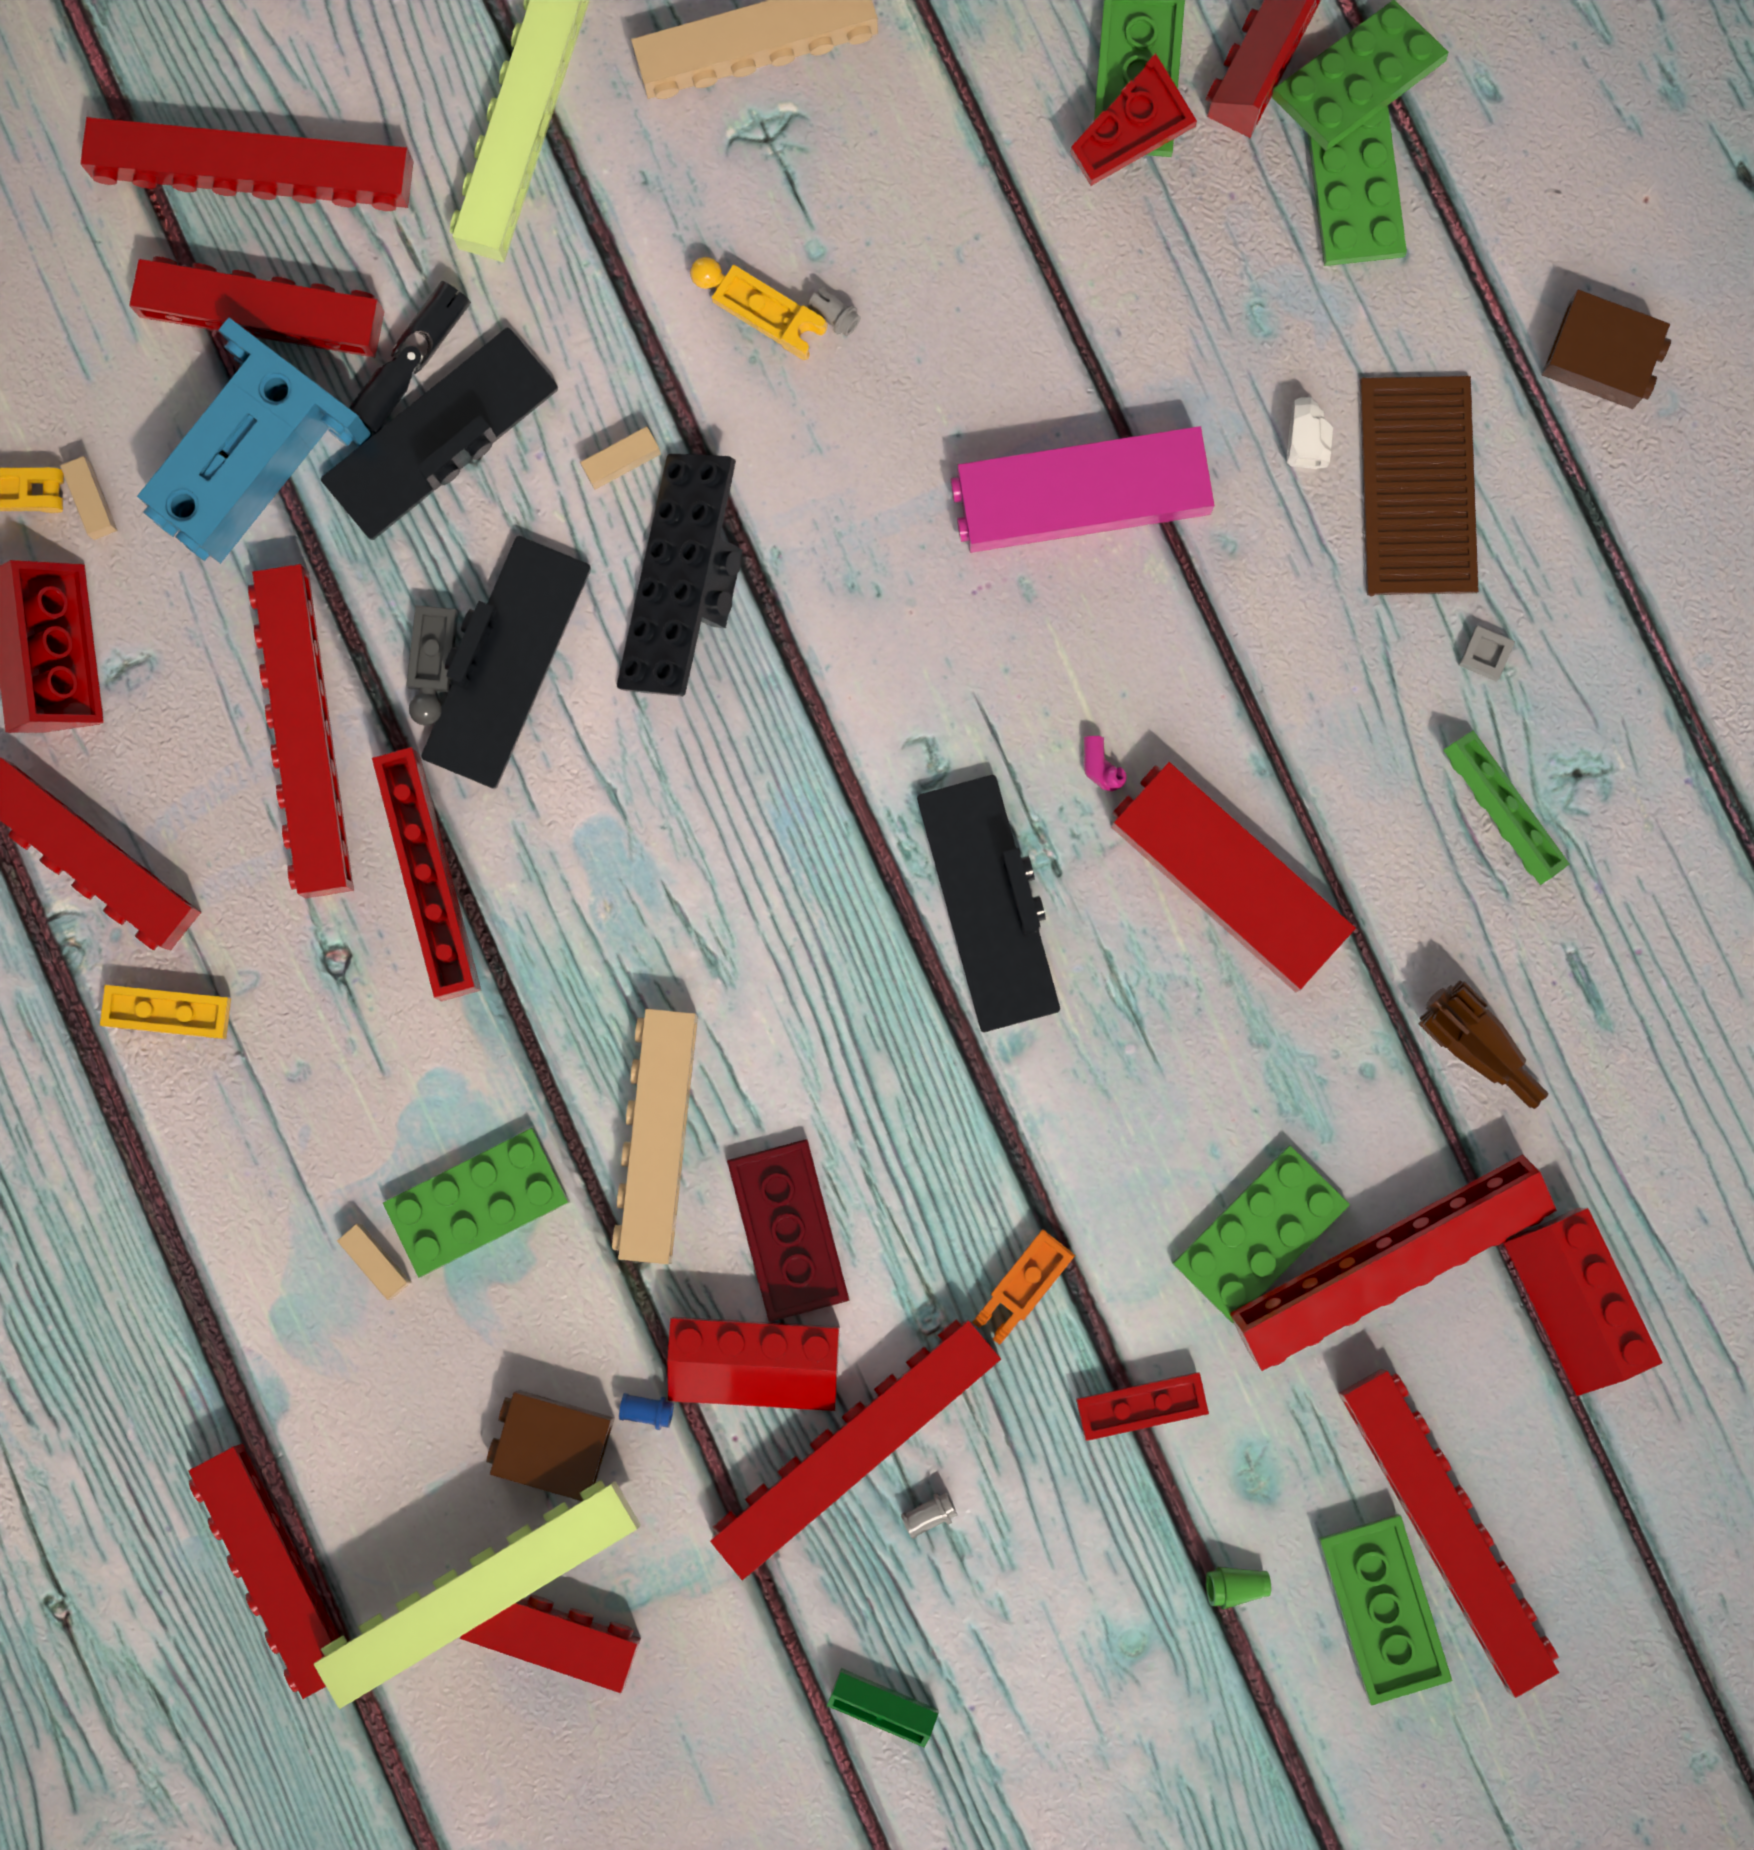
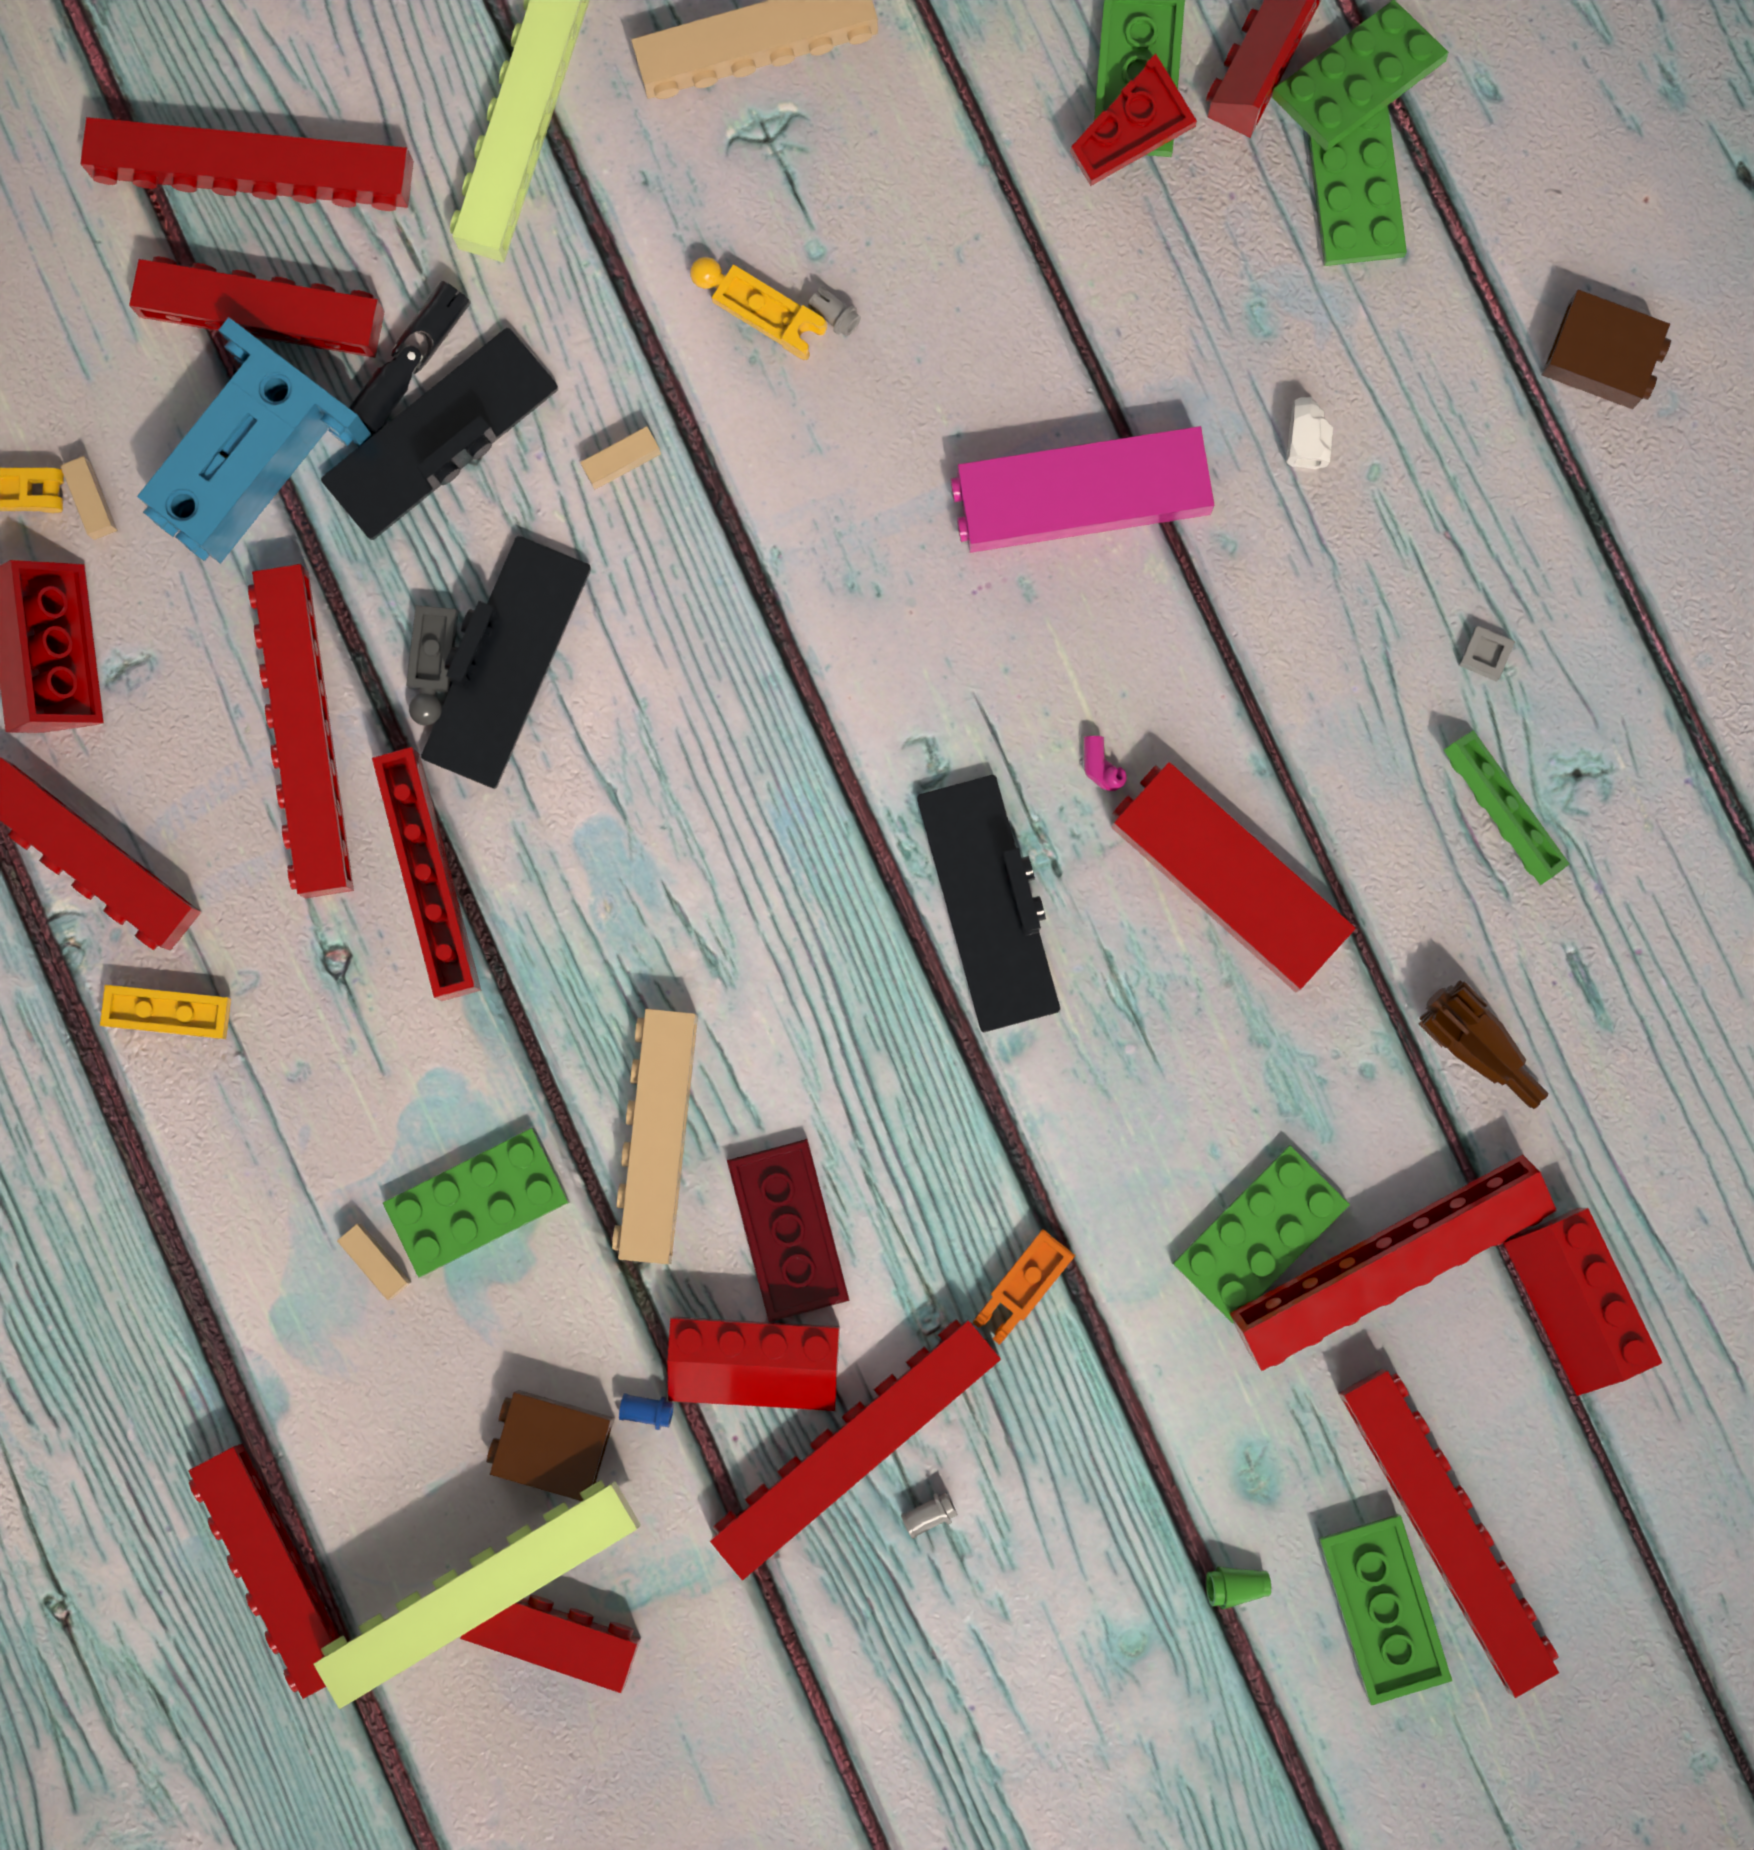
(683, 577): black bracket -> none
(883, 1708): green piece -> none
(1142, 1406): red plate -> none
(1419, 485): reddish brown window -> none

